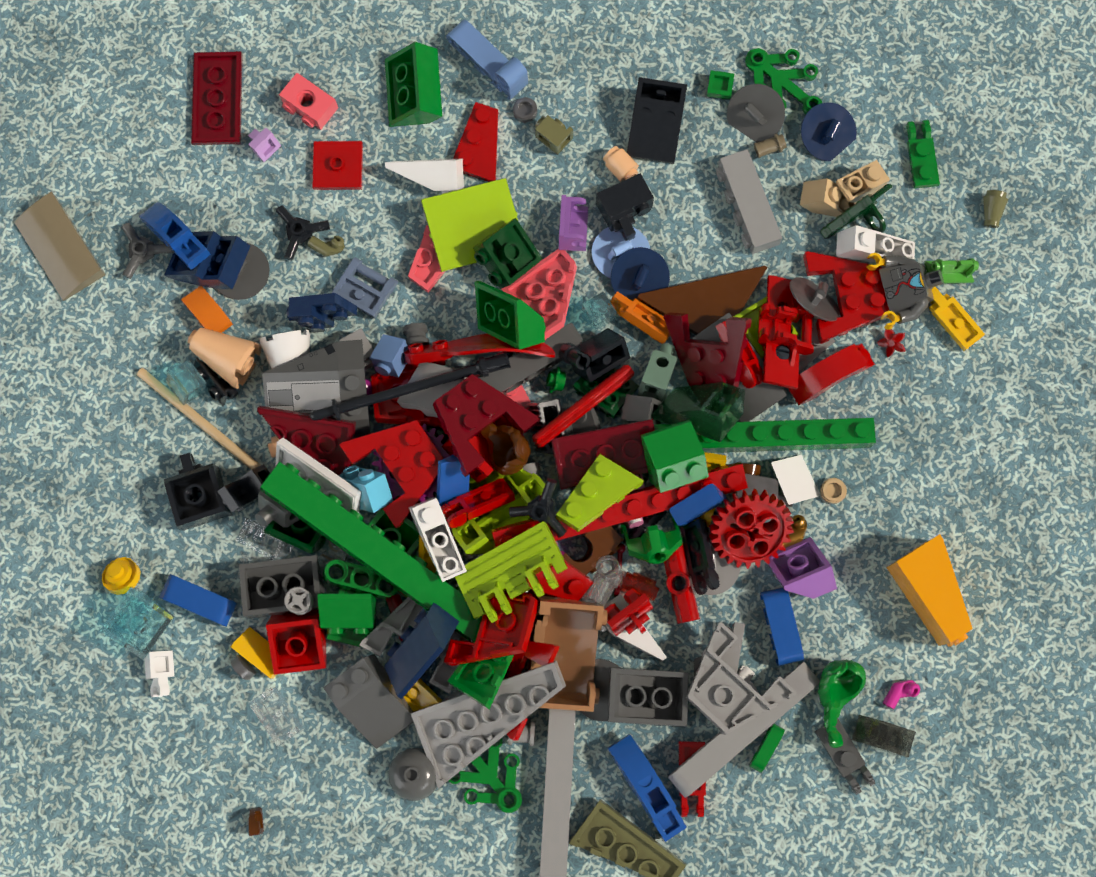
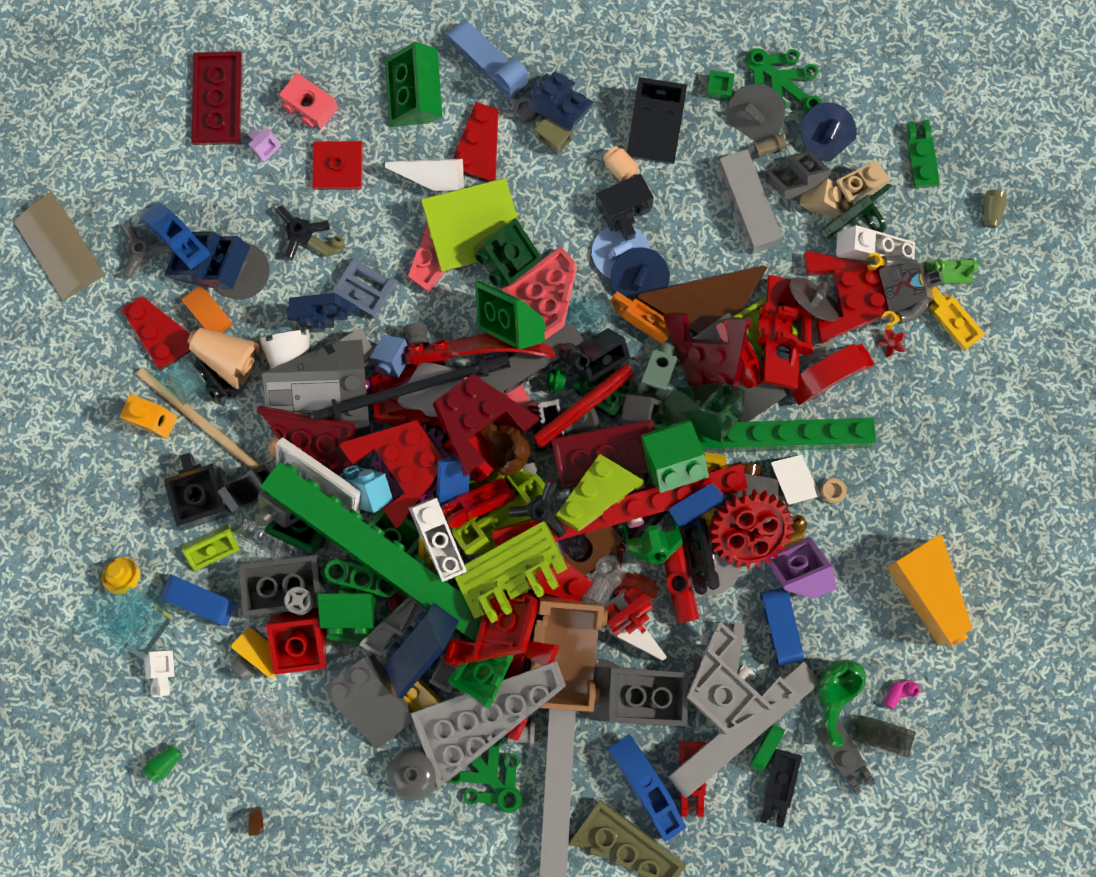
(146, 415): none -> light orange torso
(158, 332): none -> red wing
(161, 764): none -> green cone
(210, 547): none -> lime slope
(558, 101): none -> dark blue plate
(573, 224): medium lavender hinge -> none
(780, 785): none -> black hinge
(799, 176): none -> dark grey slope

